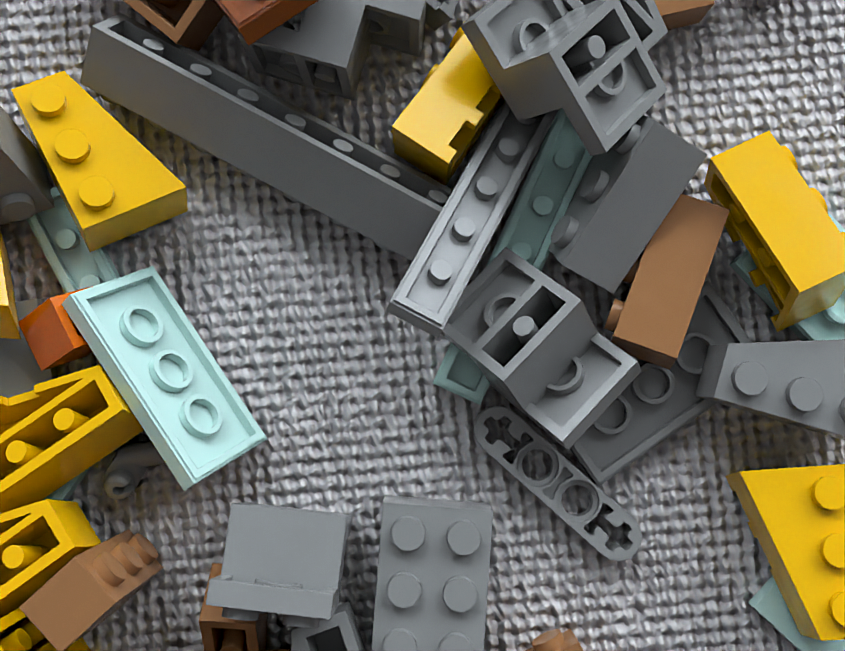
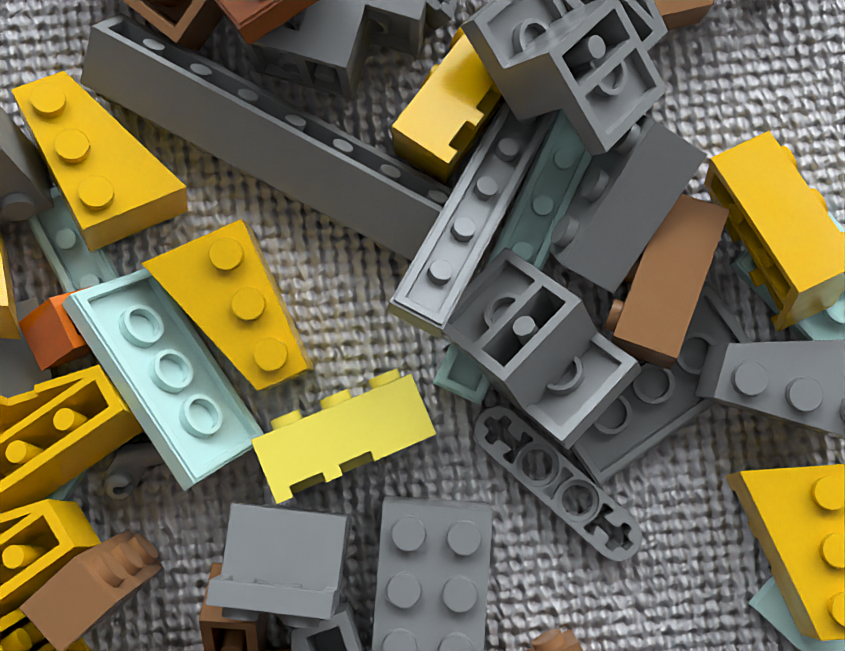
(236, 303): none -> yellow wedge
(342, 434): none -> light yellow wedge

